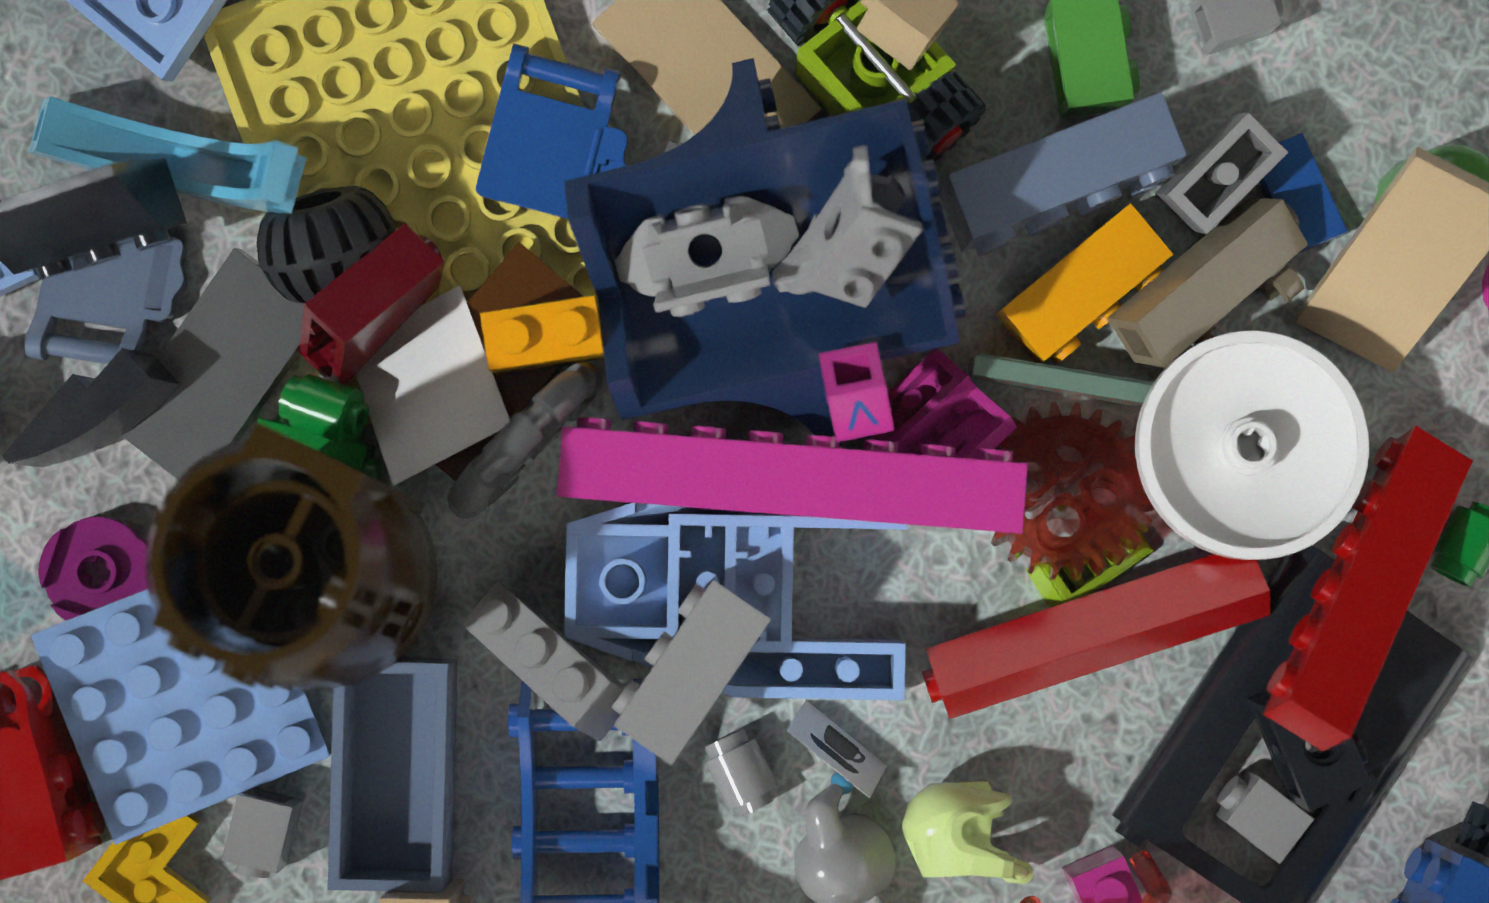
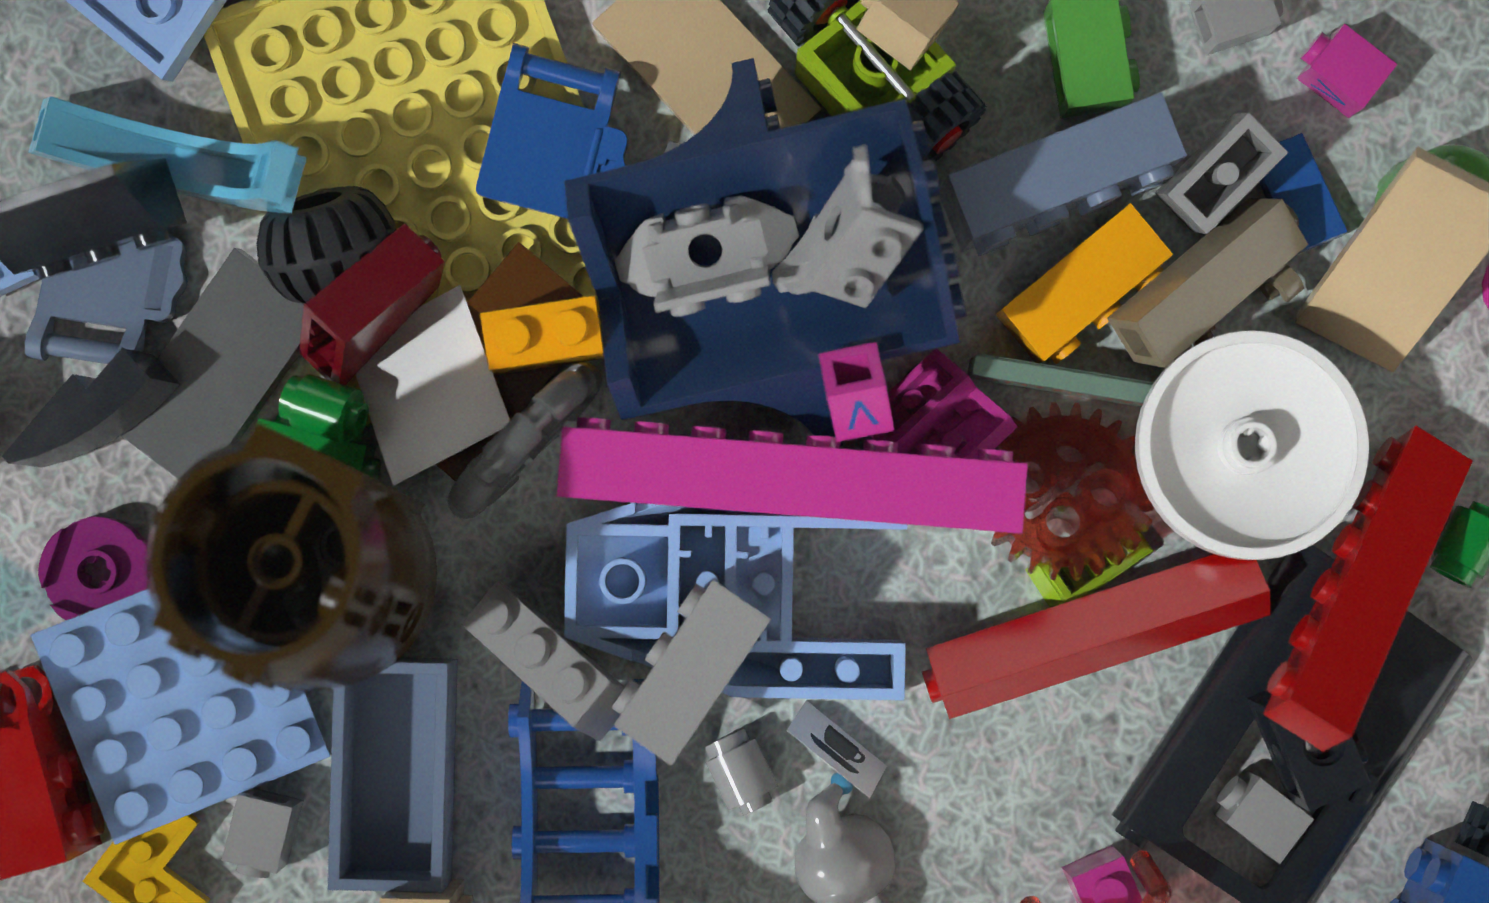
(952, 832): yellowish green helmet -> none
(1345, 69): none -> dark pink brick

